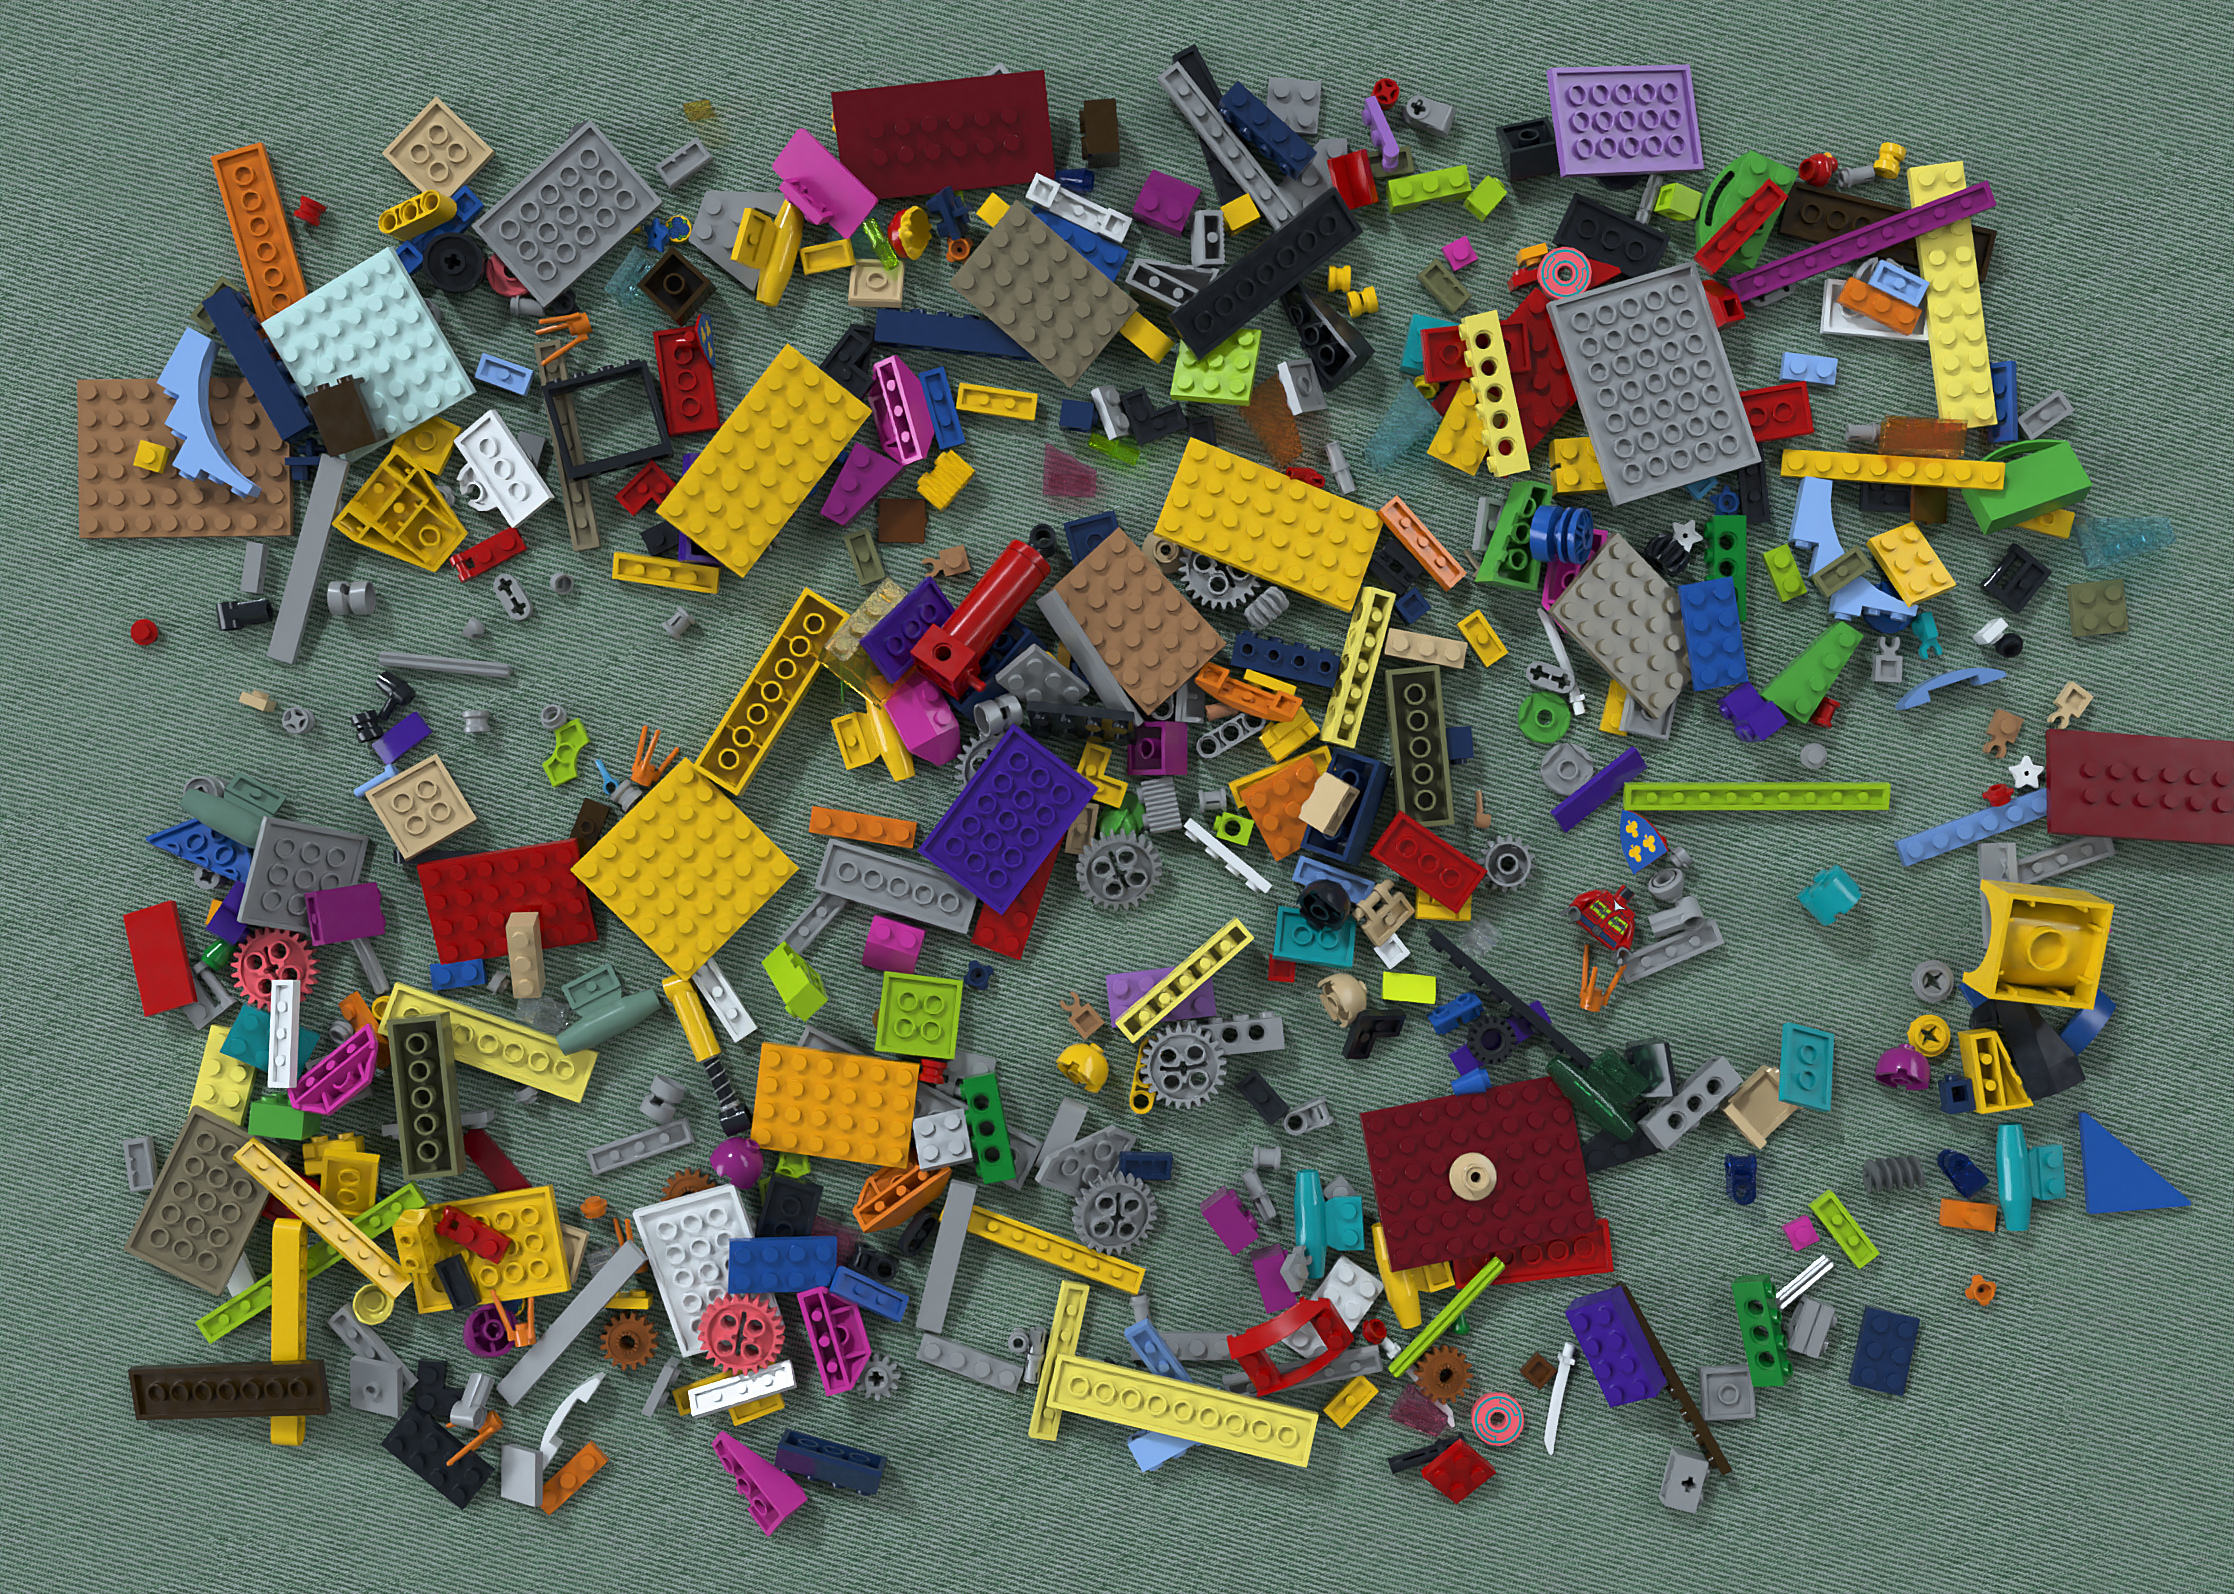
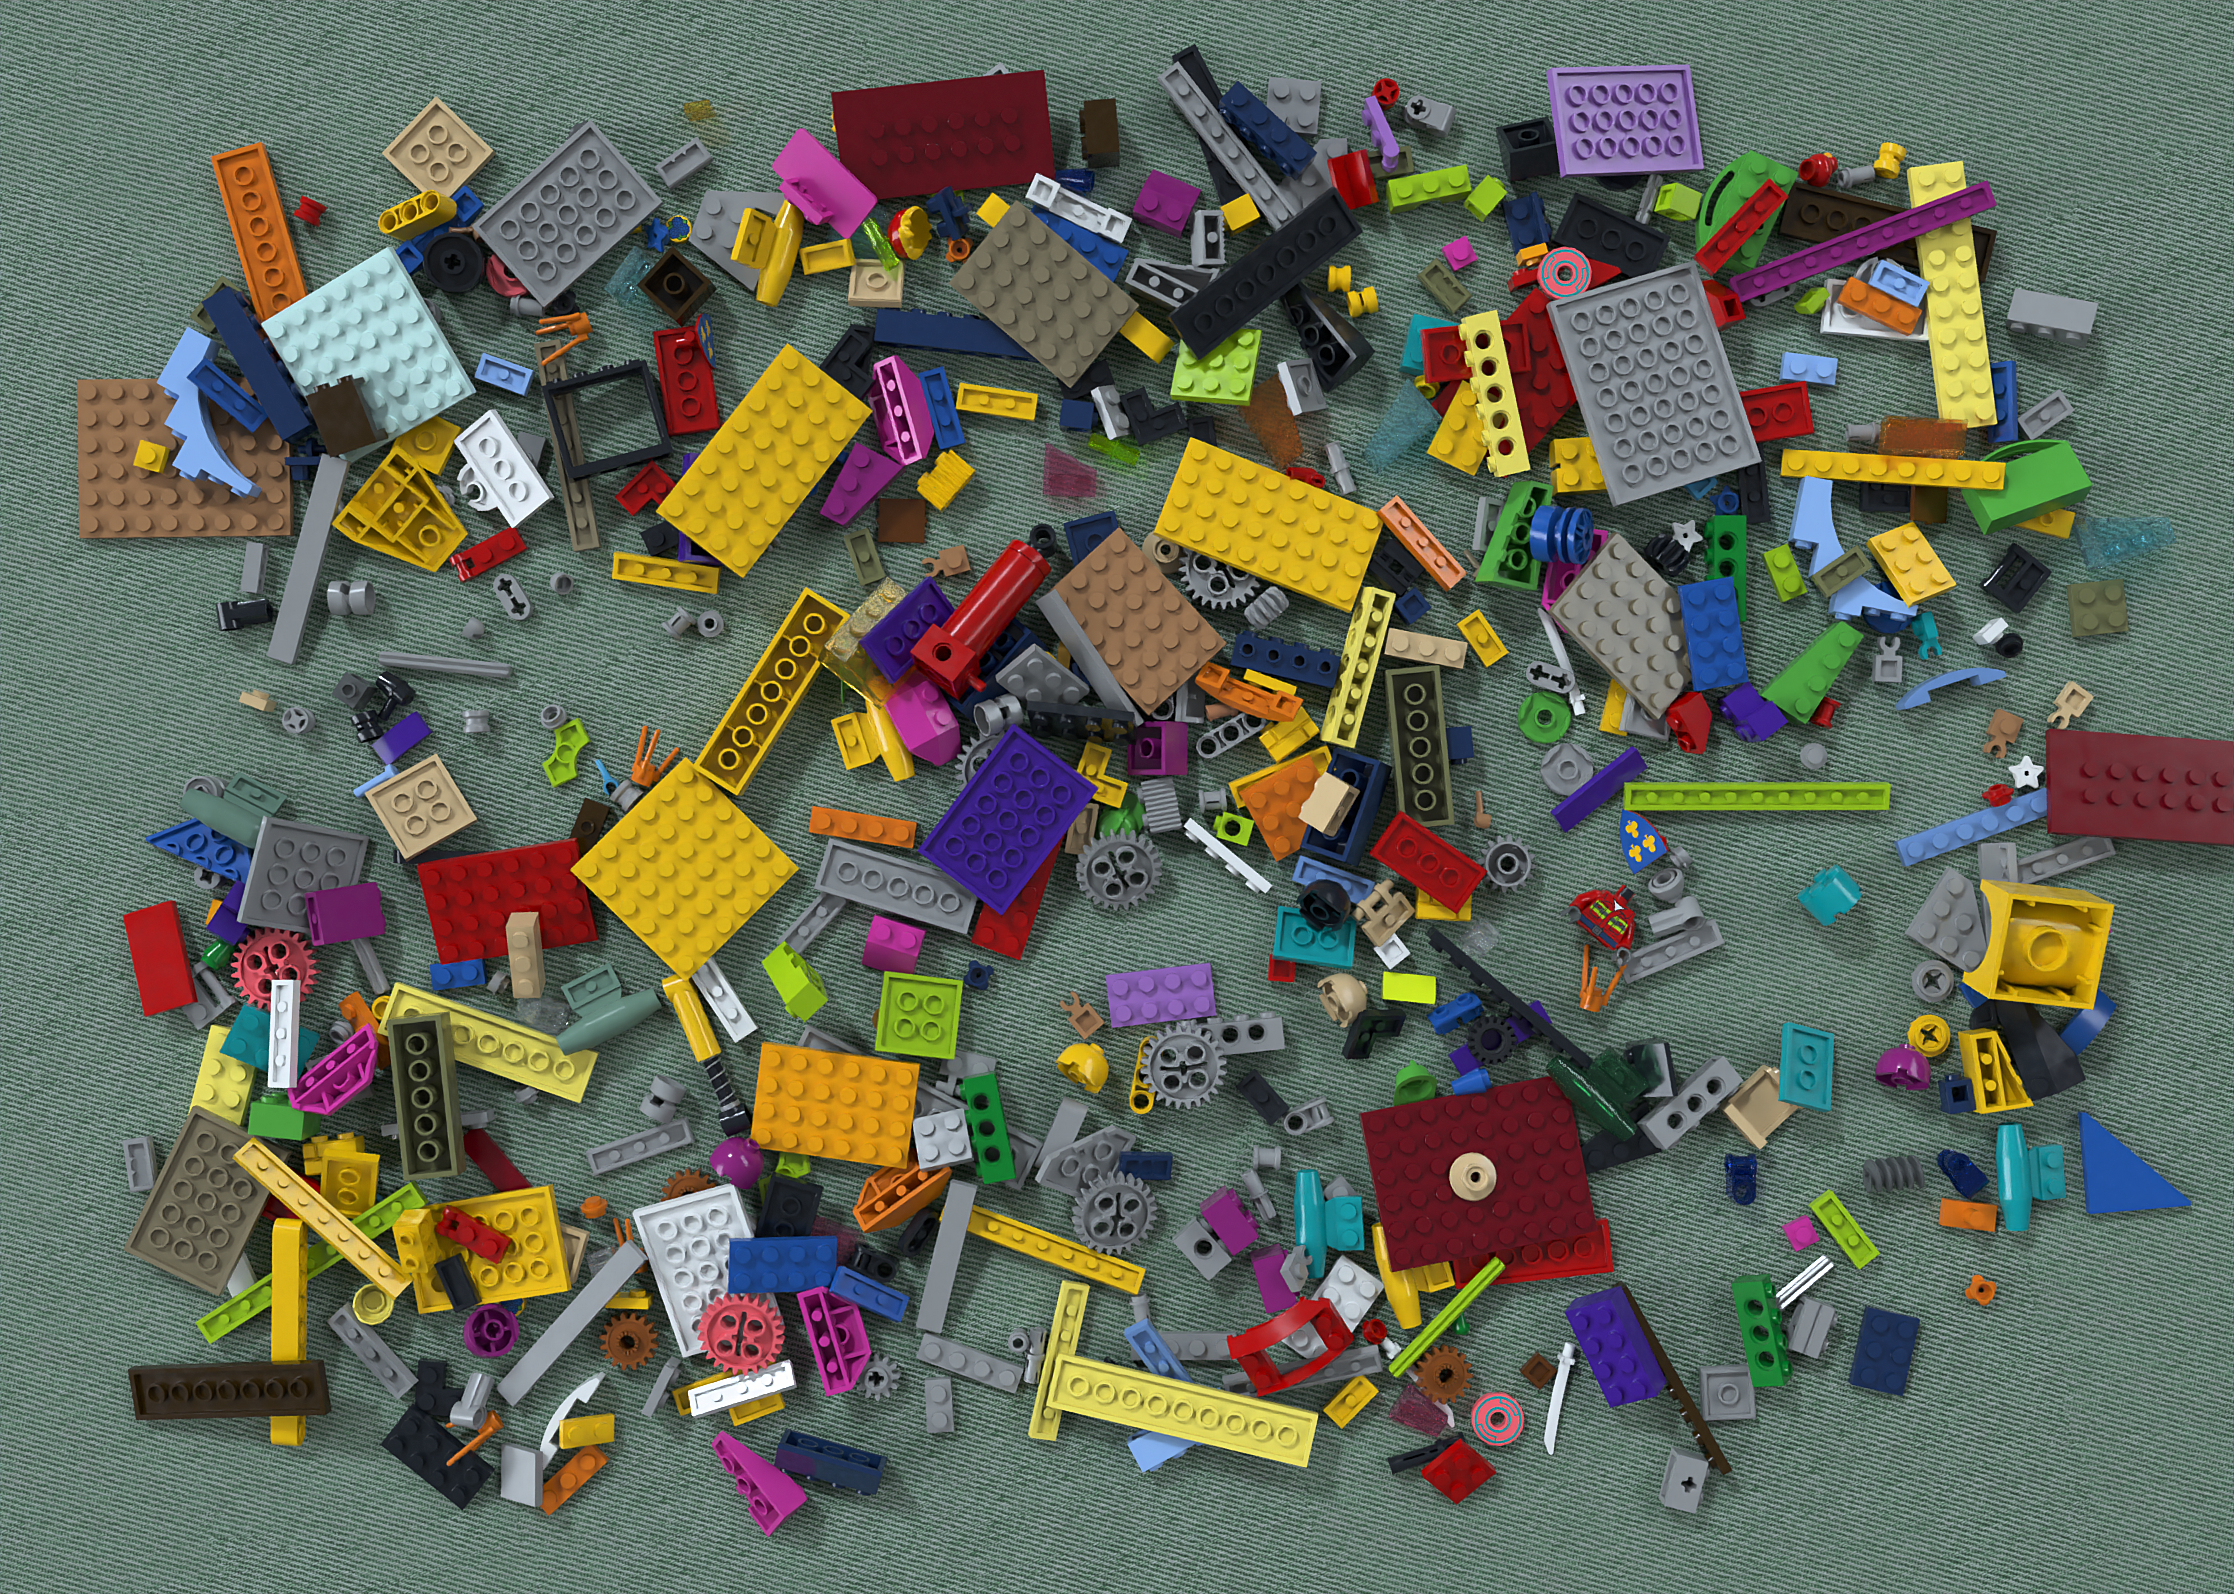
(144, 632): red plate -> none
(228, 395): none -> blue plate
(354, 691): none -> dark grey brick
(376, 1386): light grey plate -> none
(468, 231): none -> medium nougat hand
(524, 1332): orange plant -> none
(586, 1430): none -> yellow plate
(718, 627): none -> light grey plate
(932, 1071): red wheel -> none
(939, 1404): none -> light grey plate
(1095, 376): none -> black plate
(1184, 979): light yellow brick -> none
(1208, 1262): none -> light grey brick
(1414, 1084): none -> bright green piece
(1526, 222): none -> dark blue bracket
(1690, 721): none -> red slope
(1812, 301): none -> lime plate
(1951, 922): none -> light grey plate
(2052, 316): none -> light grey wedge

